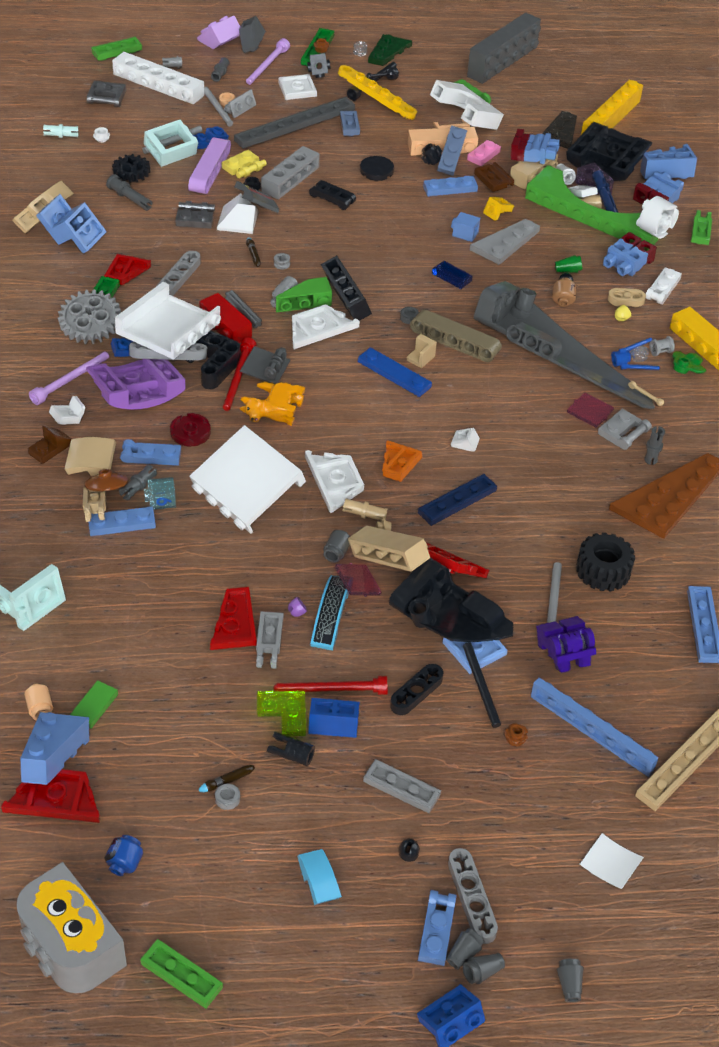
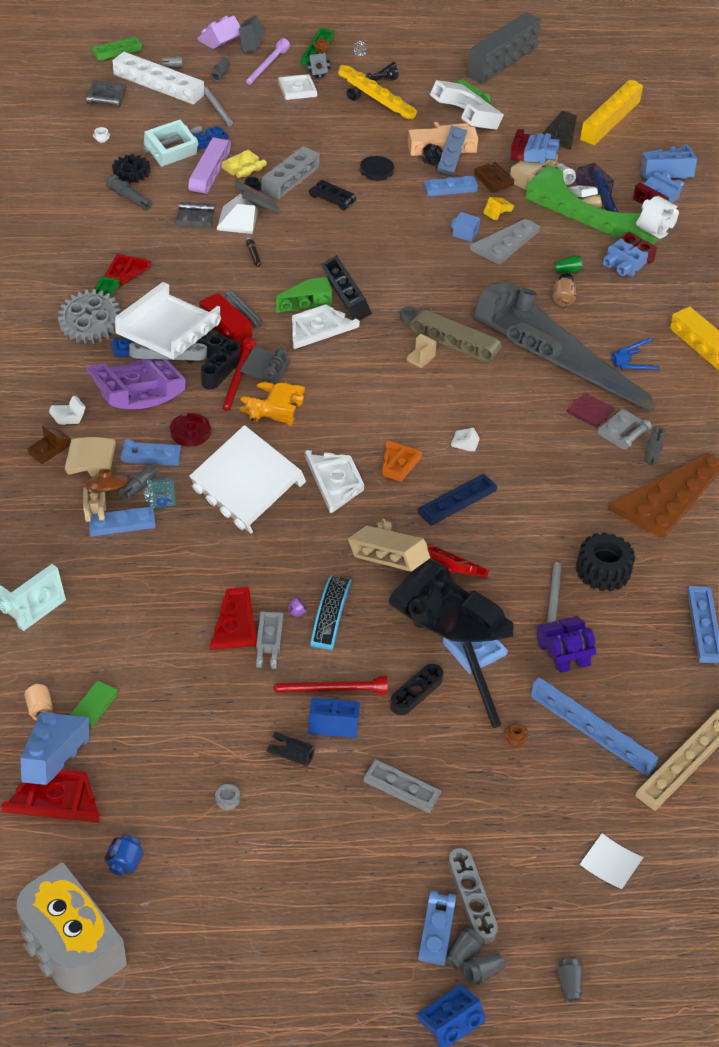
(27, 218): tan slope -> none
(39, 395): lavender piece -> none
(60, 130): light aqua pin -> none
(70, 223): medium blue bracket -> none
(181, 973): bright green plate -> none
(182, 276): light grey beam -> none
(226, 97): light nougat tile -> none
(227, 778): dark brown piece -> none
(241, 104): light grey hinge -> none
(282, 261): light grey bush -> none
(285, 284): light grey hinge -> none
(288, 705): clear neon green plate -> none
(293, 122): dark grey plate -> none
(320, 876): medium azure slope -> none
(336, 546): dark grey brick -> none
(349, 123): sand blue plate -> none
(357, 579): clear pink piece -> none
(364, 509): tan pin -> none
(387, 48): dark green wing -> none
(395, 372): blue plate -> none
(414, 852): black hinge -> none
(452, 274): clear blue tile -> none
(484, 153): bright pink plate -> none
(609, 149): black slope -> none
(622, 313): light yellow hinge -> none
(626, 297): tan plate -> none
(632, 384): tan hinge -> none
(639, 354): clear plate -> none
(661, 346): light grey bush -> none
(663, 285): white plate -> none
(684, 363): green plate -> none
(701, 228): bright green hinge -> none

